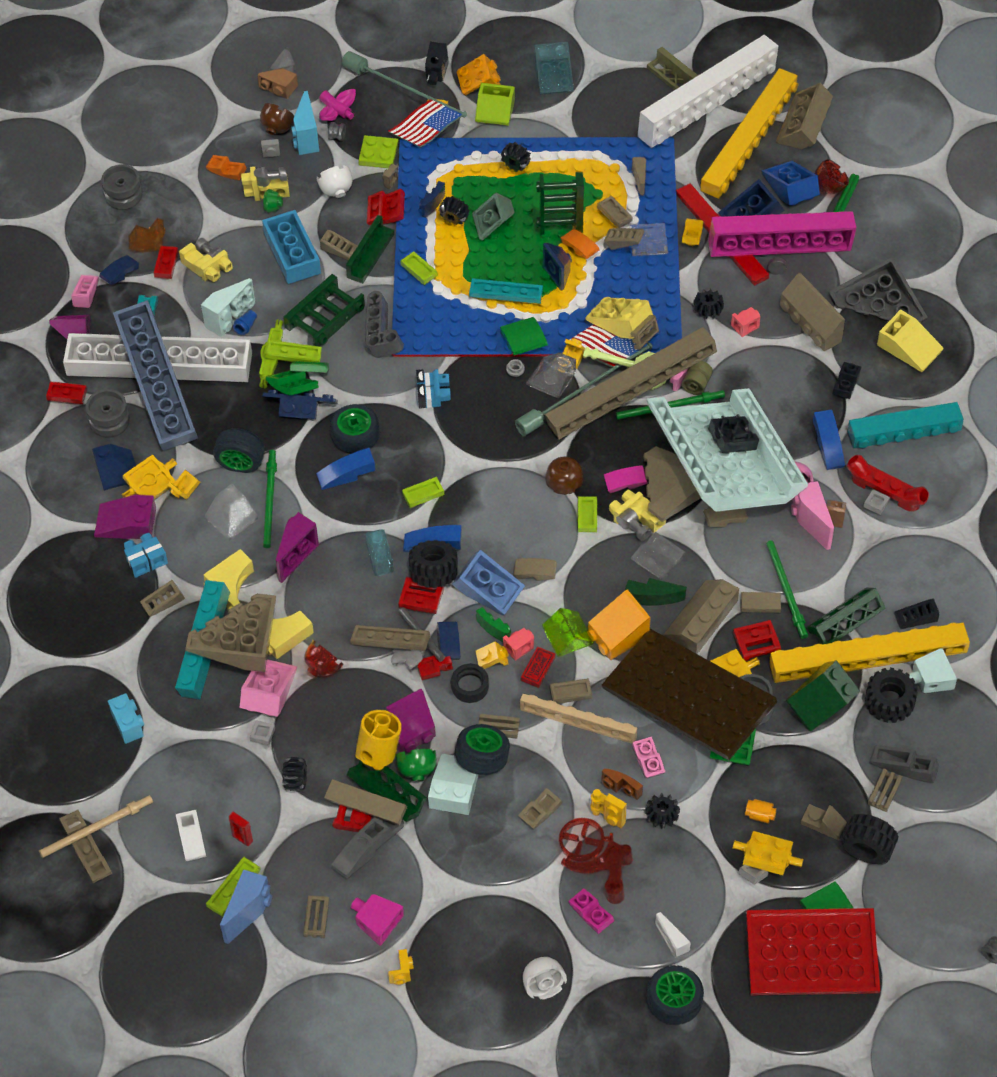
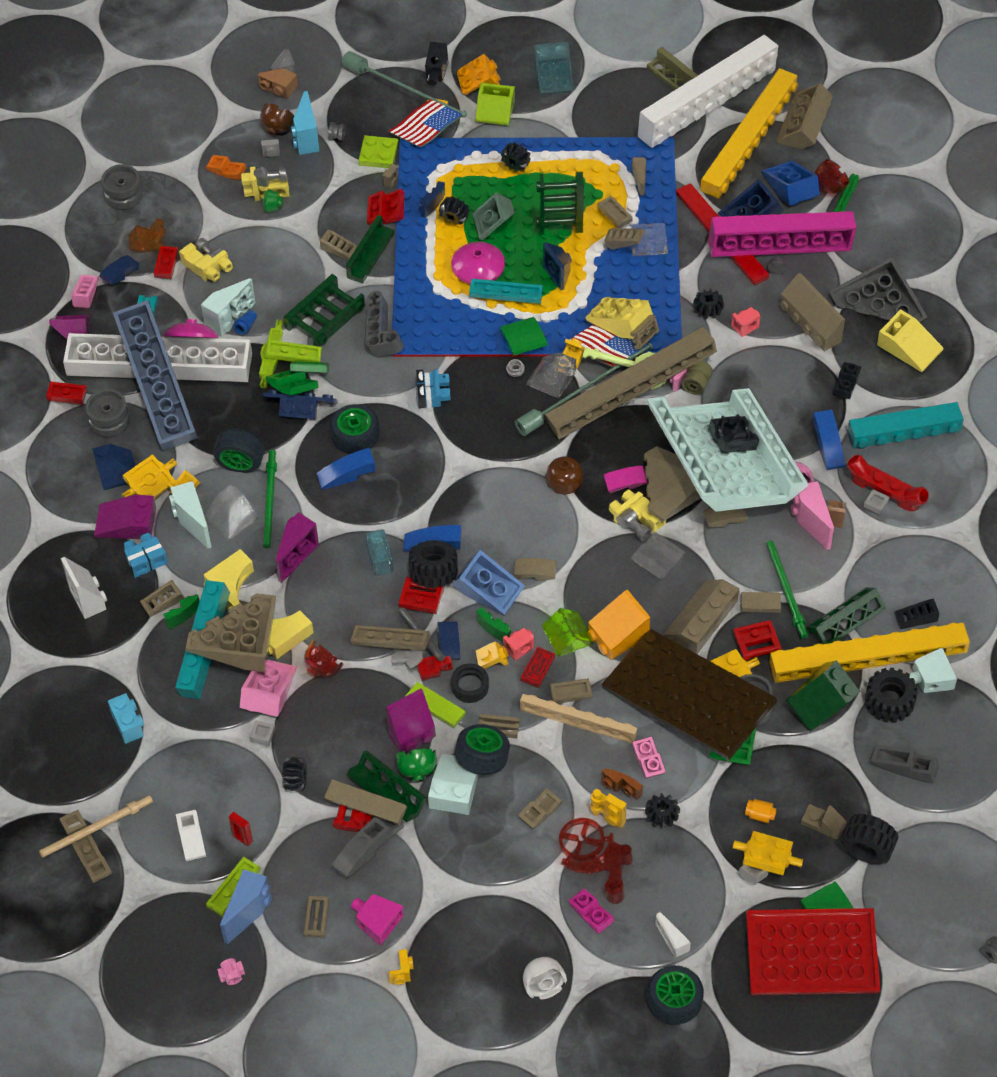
(84, 589): none -> white slope
(187, 609): none -> green slope
(189, 512): none -> light aqua slope
(190, 329): none -> dark pink dish
(231, 971): none -> bright pink gear
(291, 246): dark azure brick -> none
(335, 181): white cylinder -> none
(337, 106): dark pink plant -> none
(378, 738): yellow cylinder -> none
(419, 268): lime tile -> none
(423, 492): lime tile -> none
(440, 707): none -> lime tile
(478, 261): none -> dark pink dish
(581, 243): orange slope -> none
(587, 514): lime tile -> none
(656, 592): dark green slope -> none
(692, 232): yellow bracket -> none
(705, 397): green bar -> none
(891, 776): dark tan tile -> none

